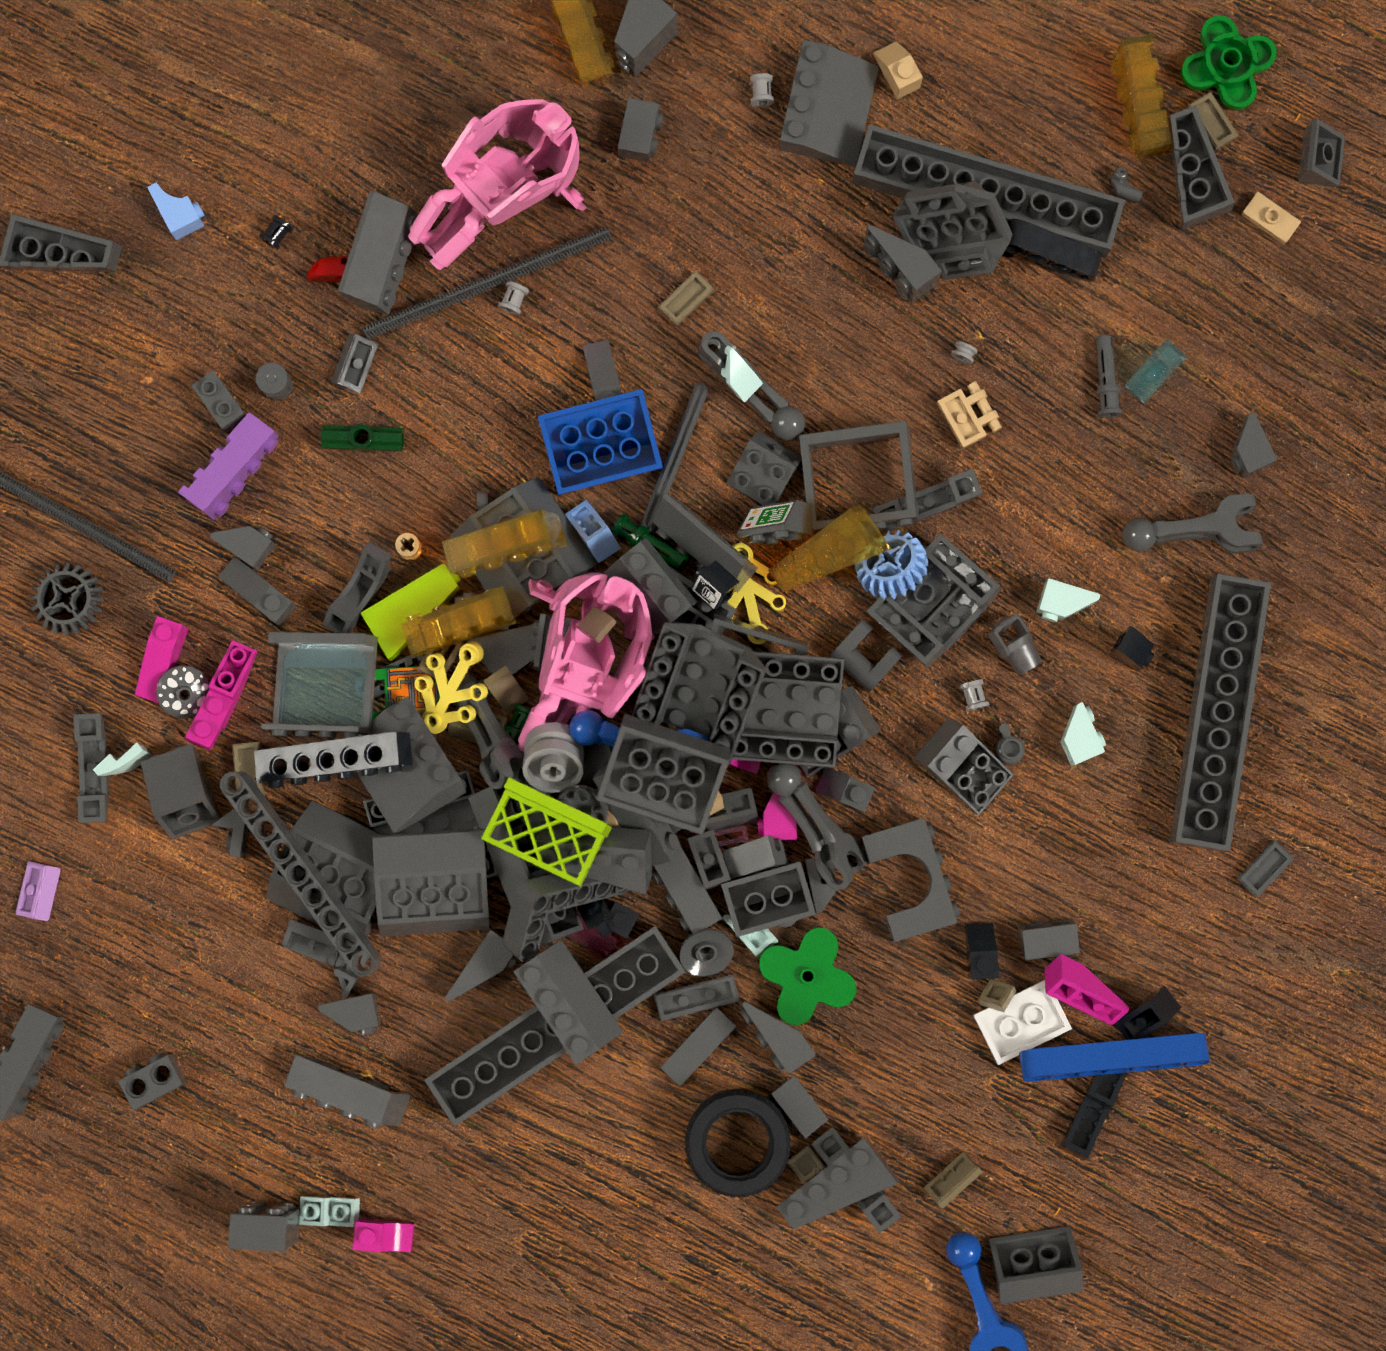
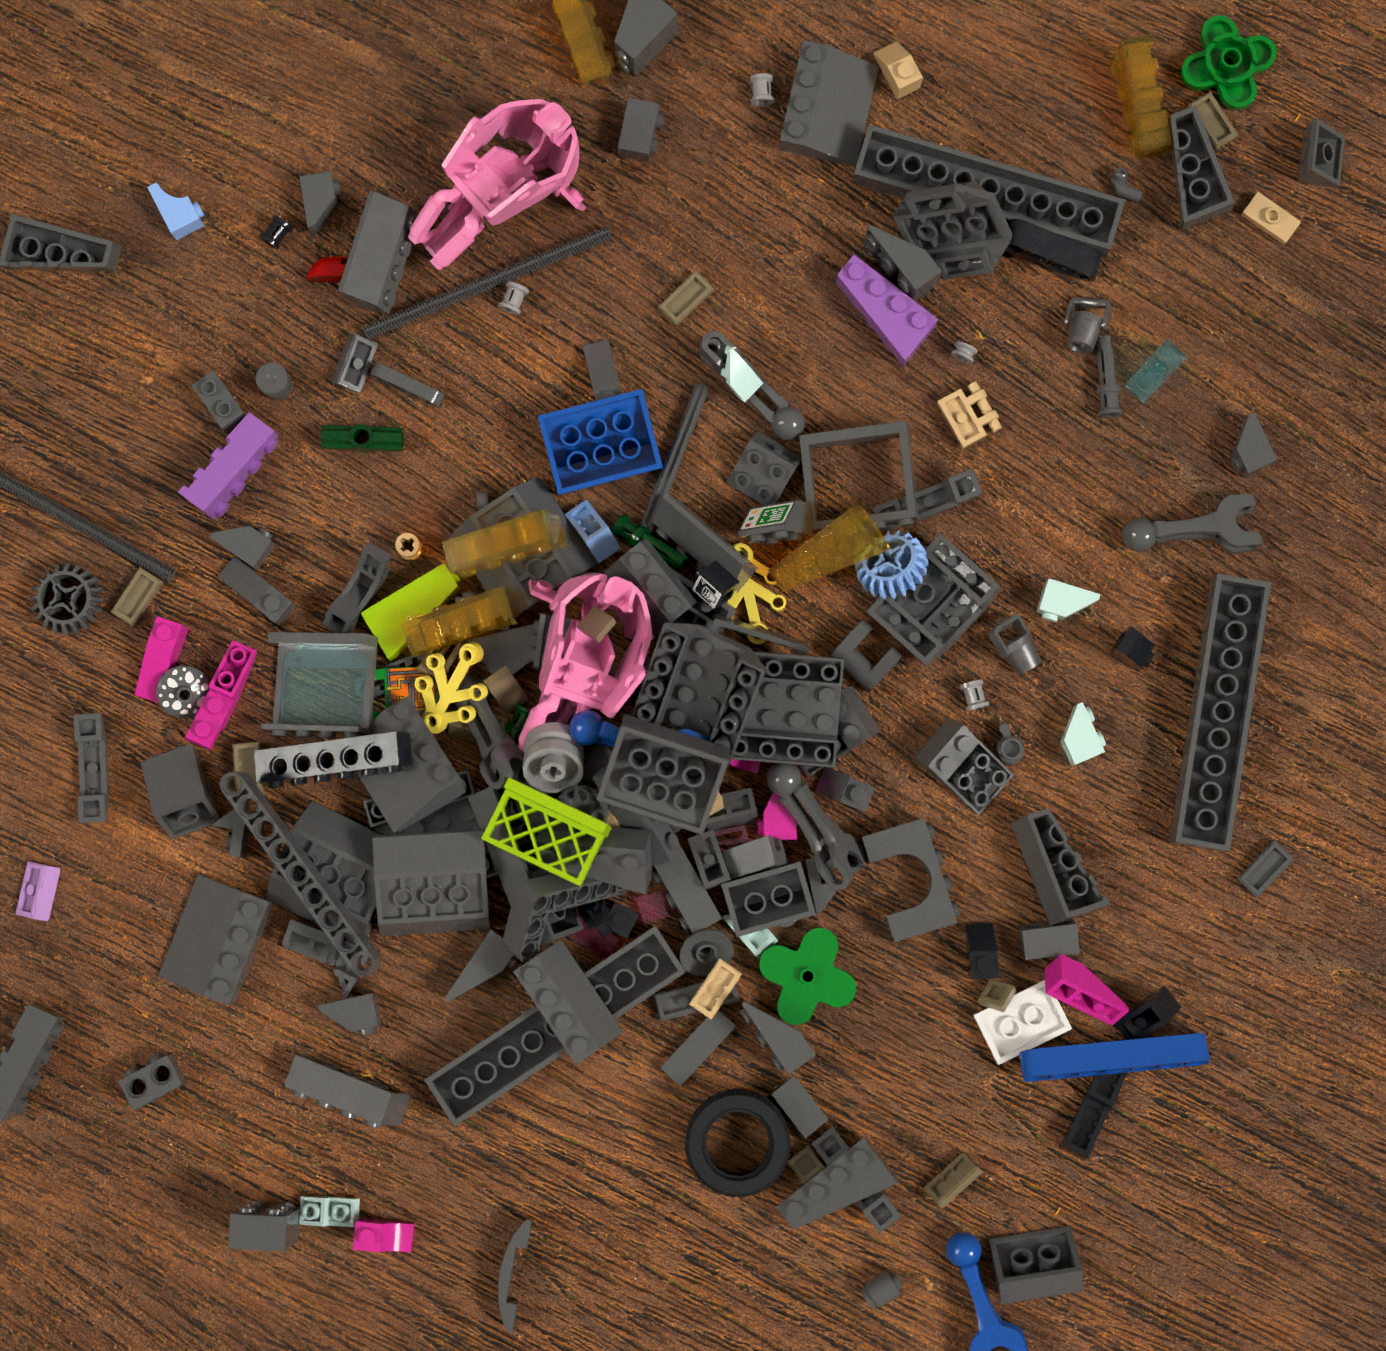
(130, 760): light aqua slope -> none
(137, 597): none -> dark tan tile
(216, 940): none -> dark grey slope
(320, 198): none -> dark grey slope
(407, 385): none -> dark grey beam
(507, 1306): none -> dark grey slope
(652, 907): none -> clear pink tile
(715, 988): none -> tan plate
(882, 1289): none -> dark grey brick
(887, 310): none -> medium lavender wedge
(1056, 869): none -> dark grey wedge
(1084, 325): none -> flat silver piece

